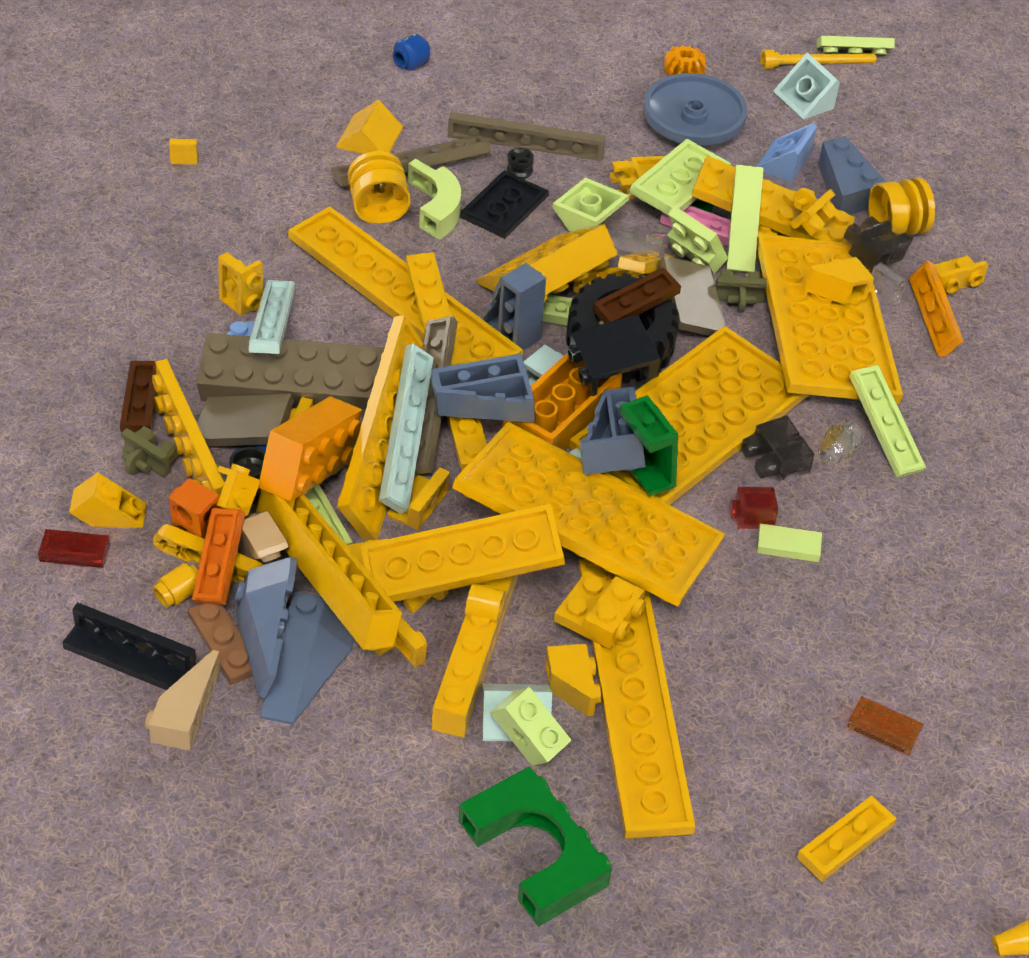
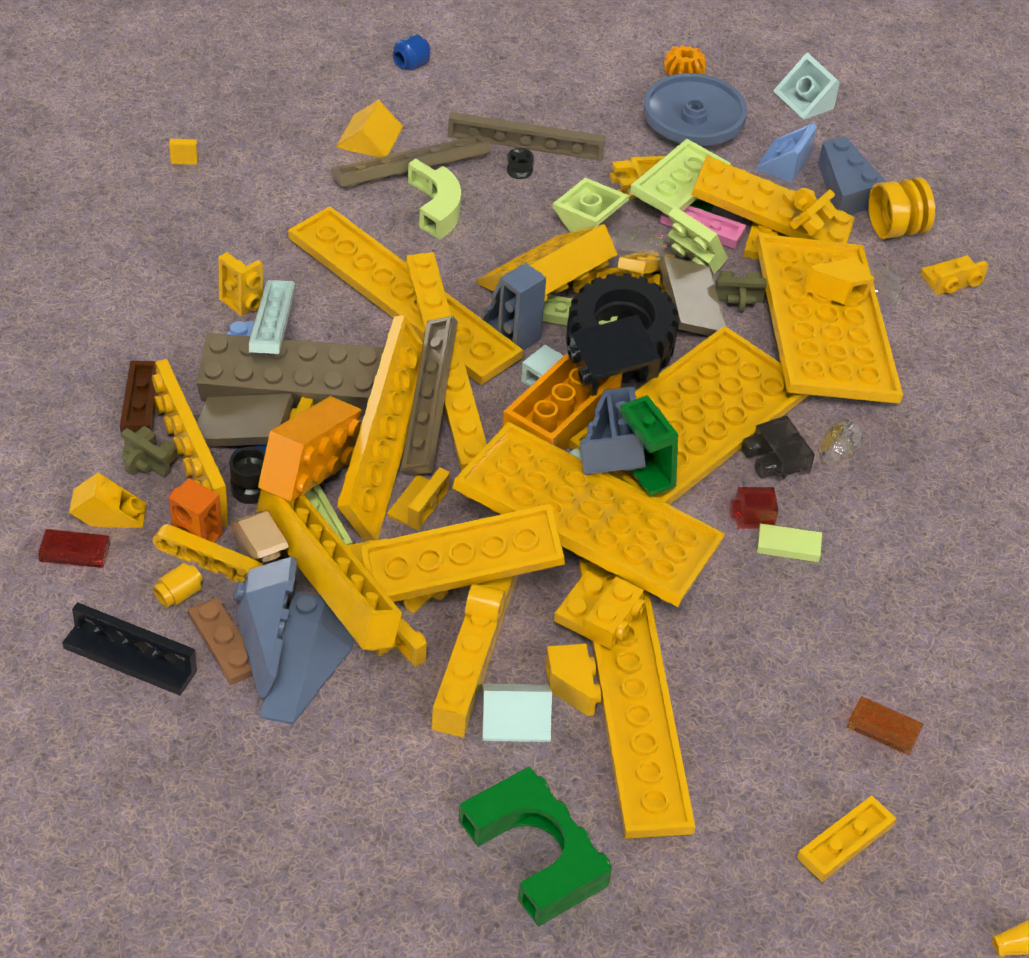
(183, 705): tan slope -> none
(218, 556): orange tile -> none
(238, 488): yellow bracket -> none
(378, 187): yellow wheel -> none
(406, 429): light aqua tile -> none
(485, 390): sand blue wedge -> none
(504, 204): black tile -> none
(530, 726): yellowish green brick -> none
(637, 296): reddish brown plate -> none
(744, 219): yellowish green tile -> none
(774, 59): yellow piece -> none
(855, 45): yellowish green plate -> none
(876, 243): clear smoke hips -> none
(887, 421): yellowish green tile -> none
(935, 309): light orange tile -> none

